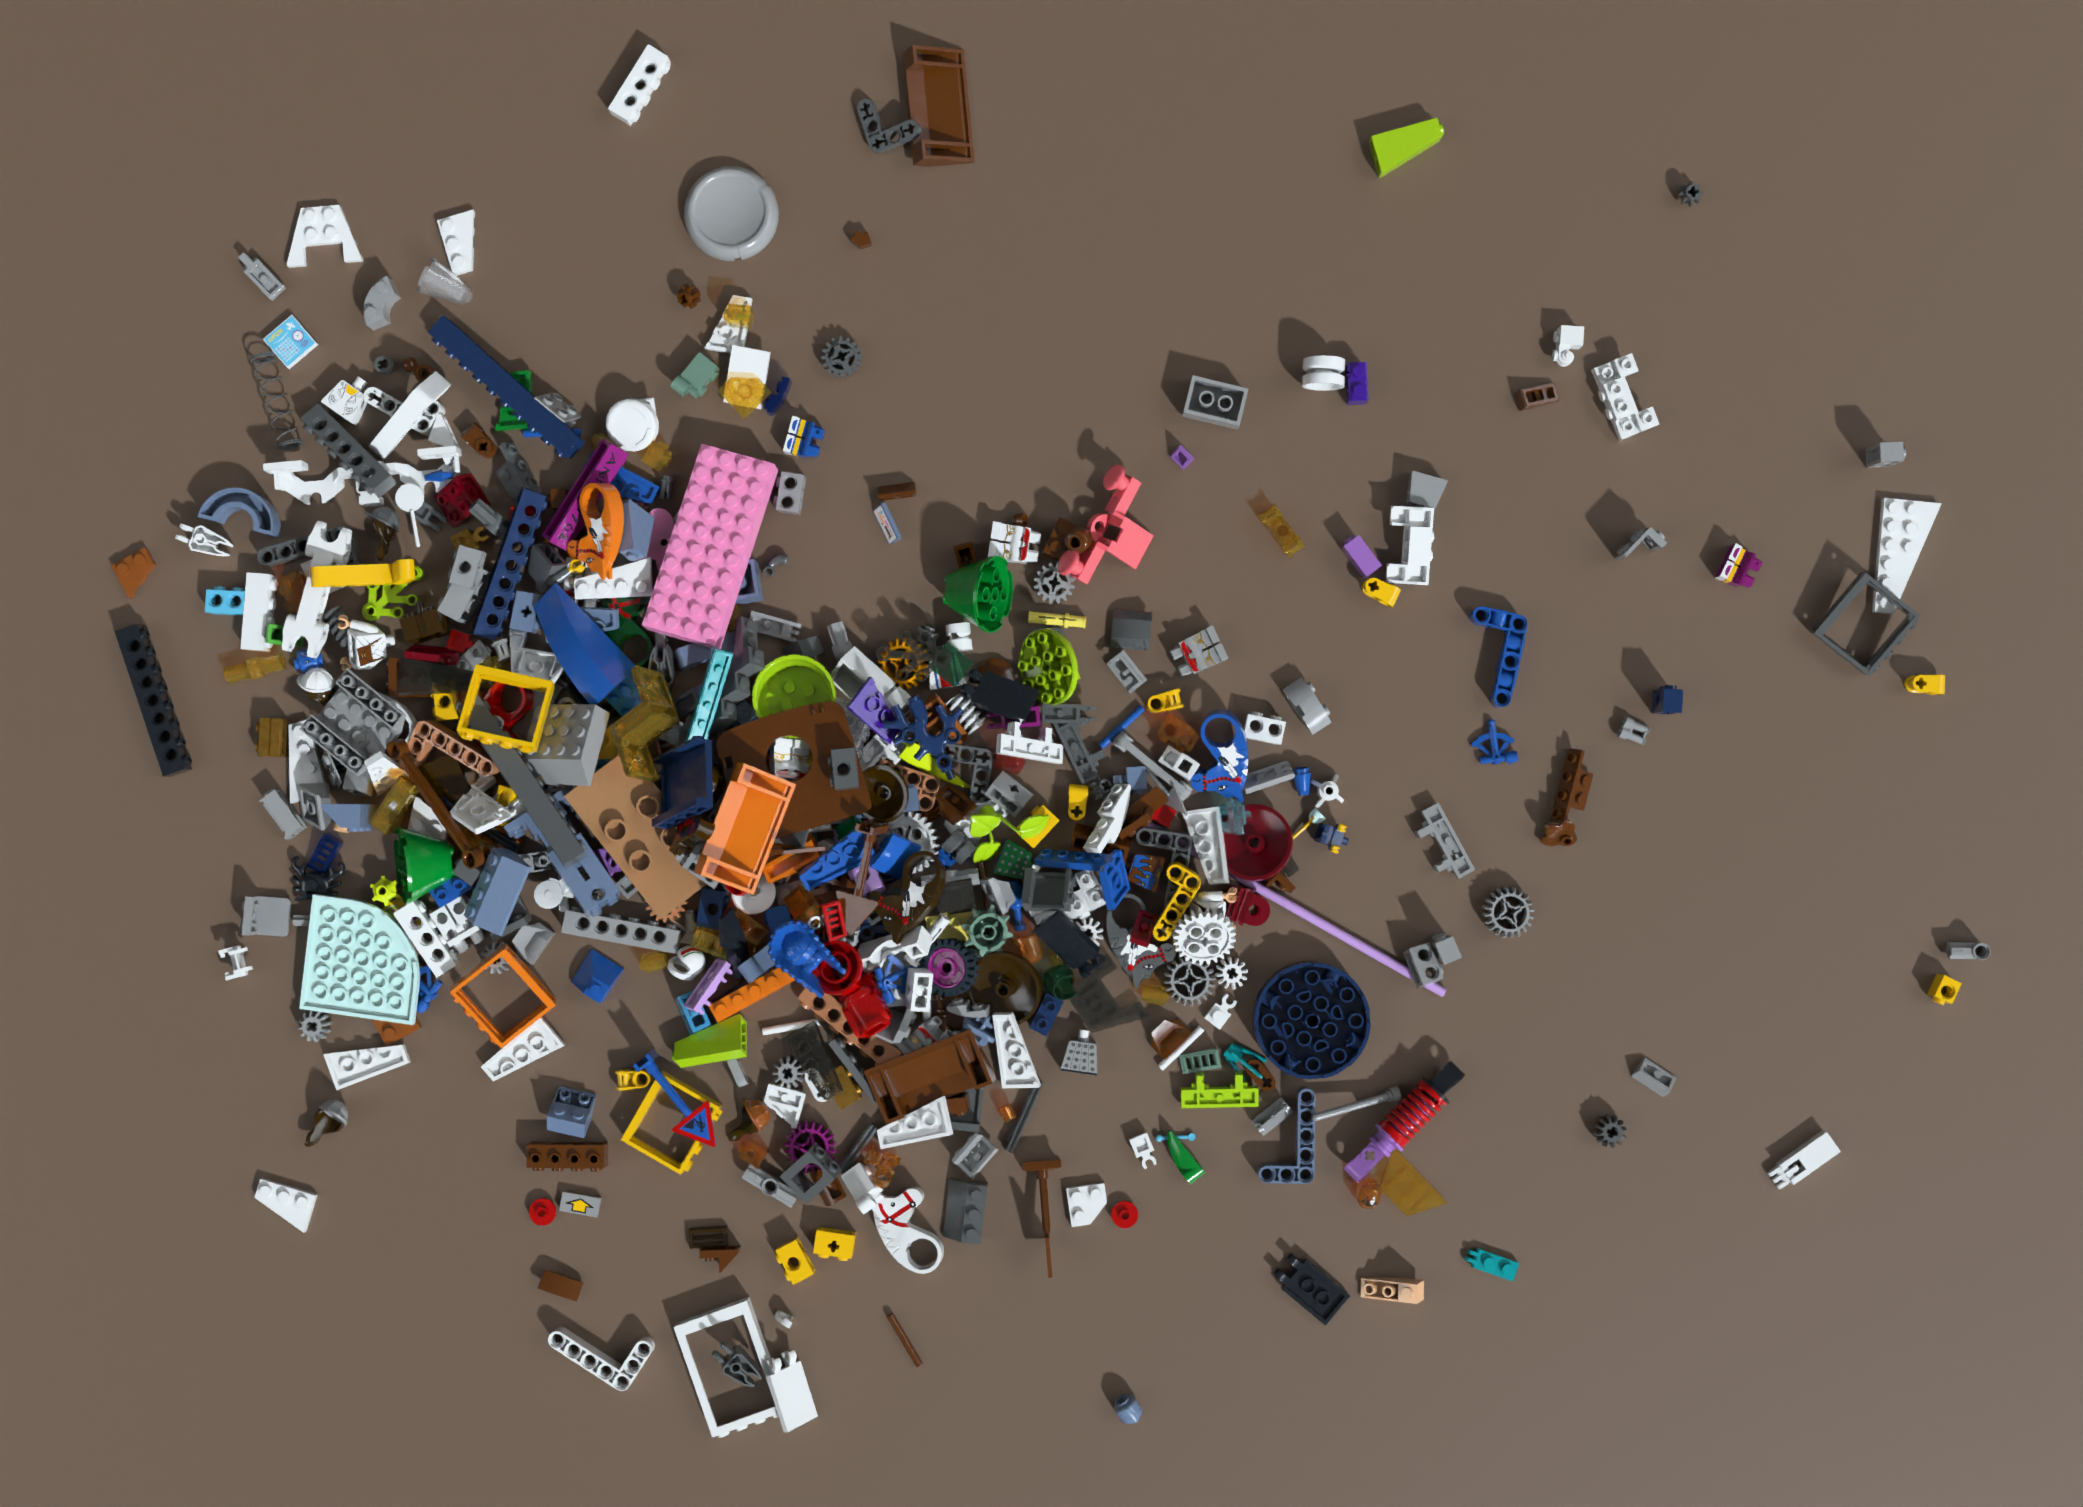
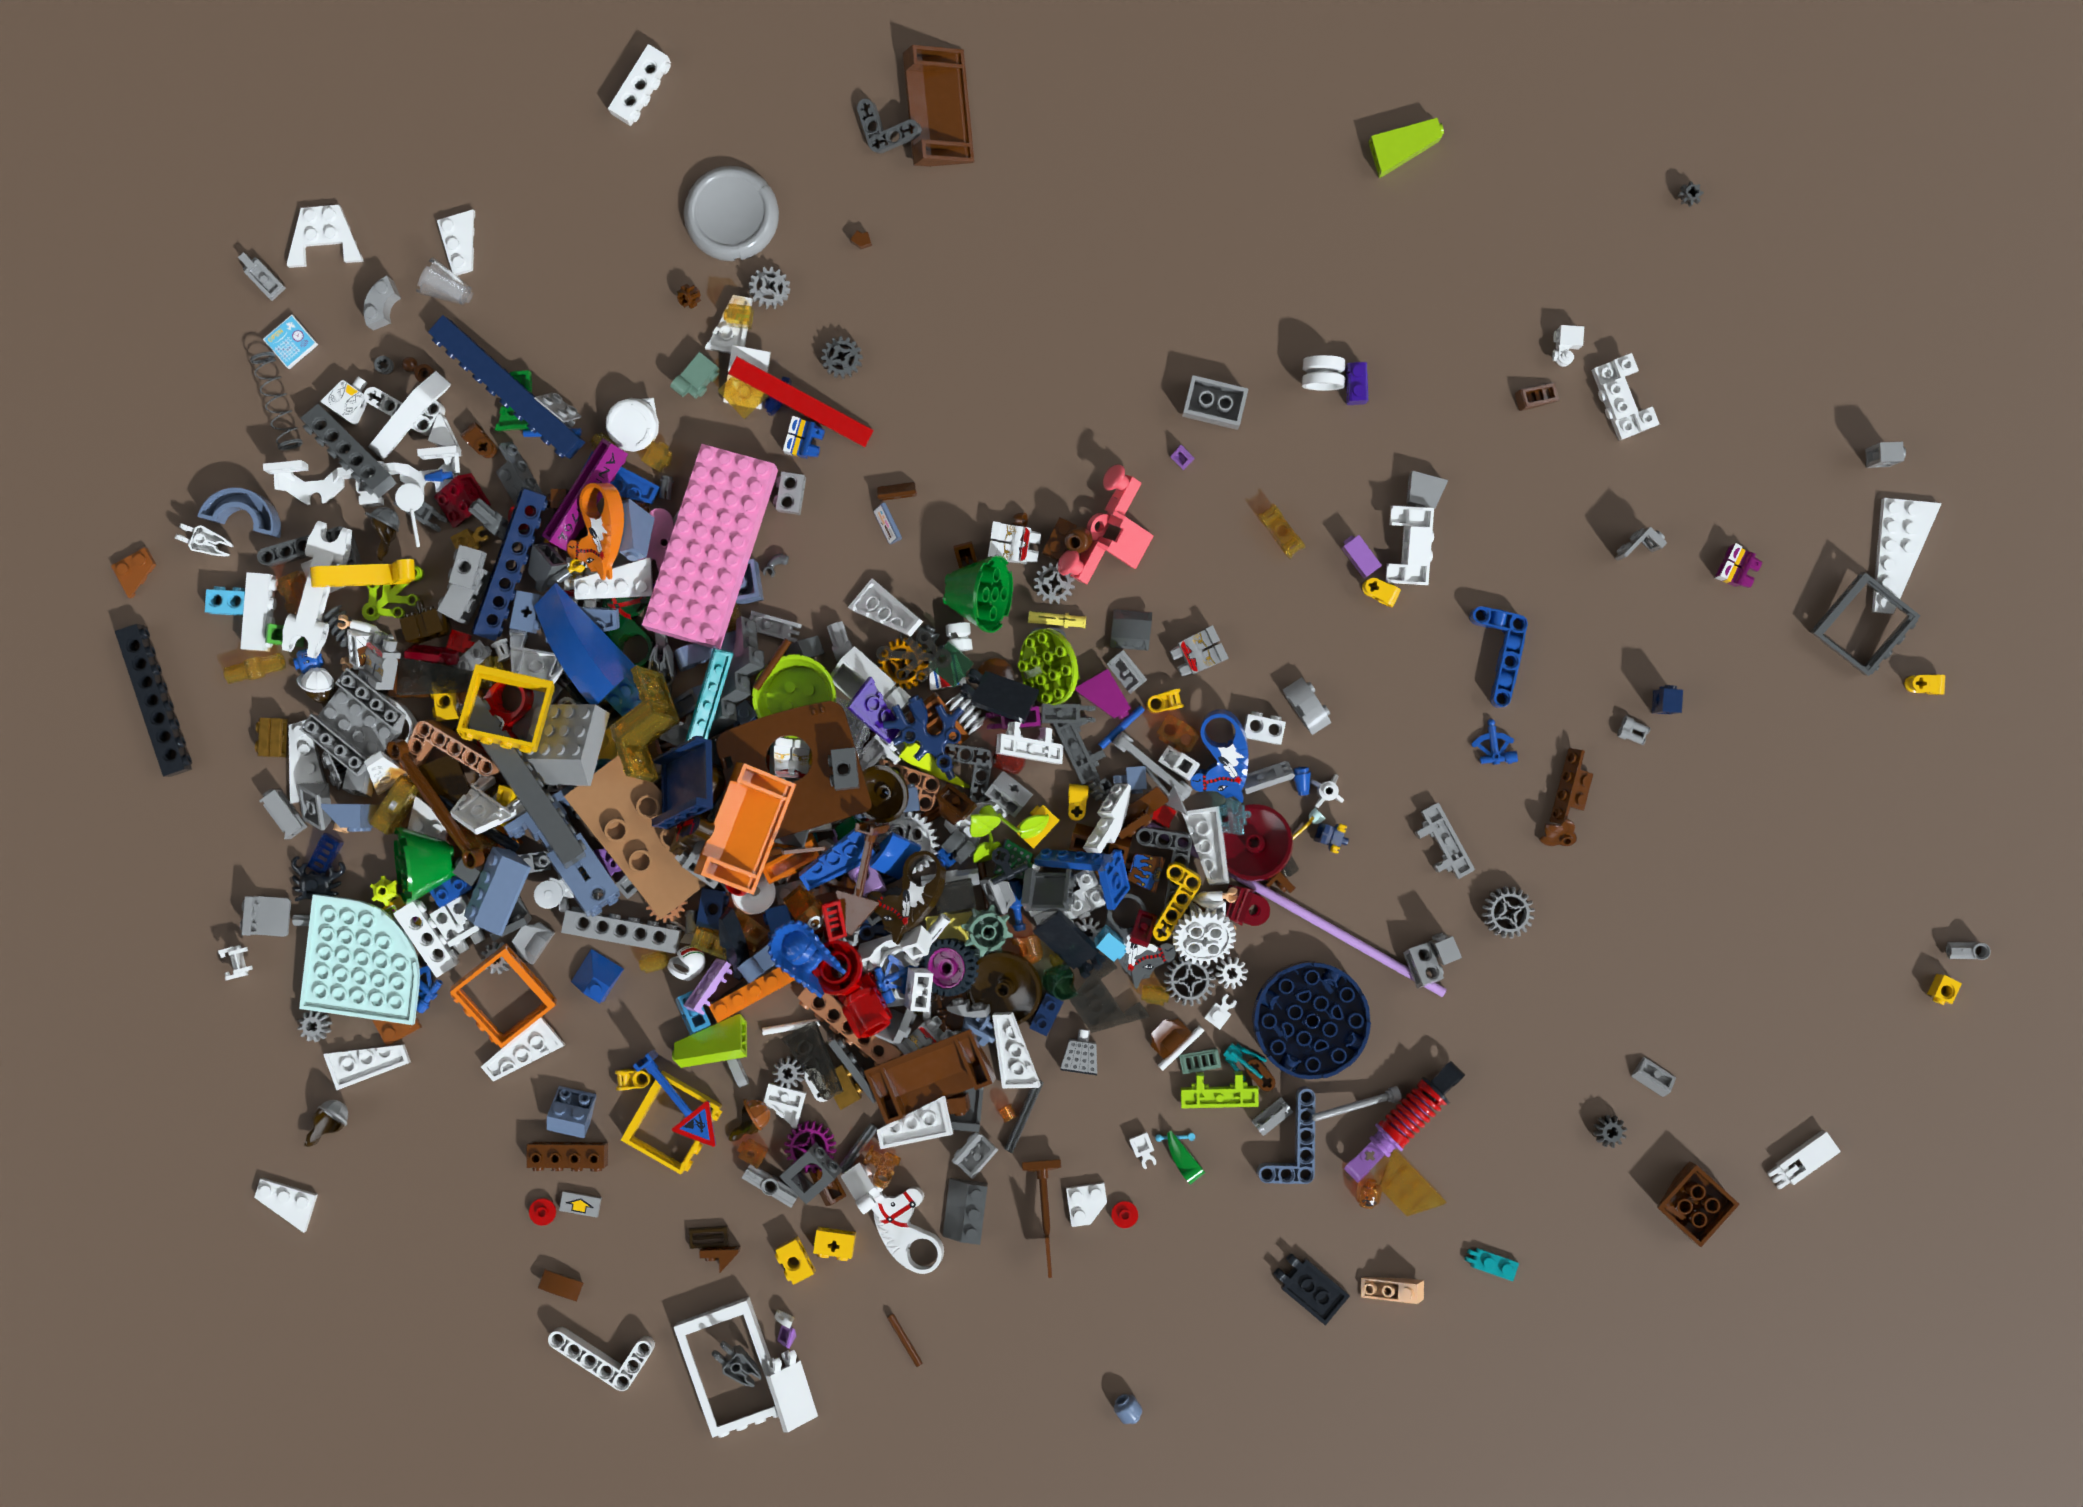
(380, 662): none -> light grey hips
(765, 280): none -> light grey gear
(772, 663): none -> reddish brown bar
(786, 1336): none -> medium lavender slope
(800, 402): none -> red tile
(884, 608): none -> white wing
(1009, 873): none -> black piece
(1105, 695): none -> magenta slope
(1110, 943): none -> medium azure brick
(1696, 1204): none -> reddish brown slope

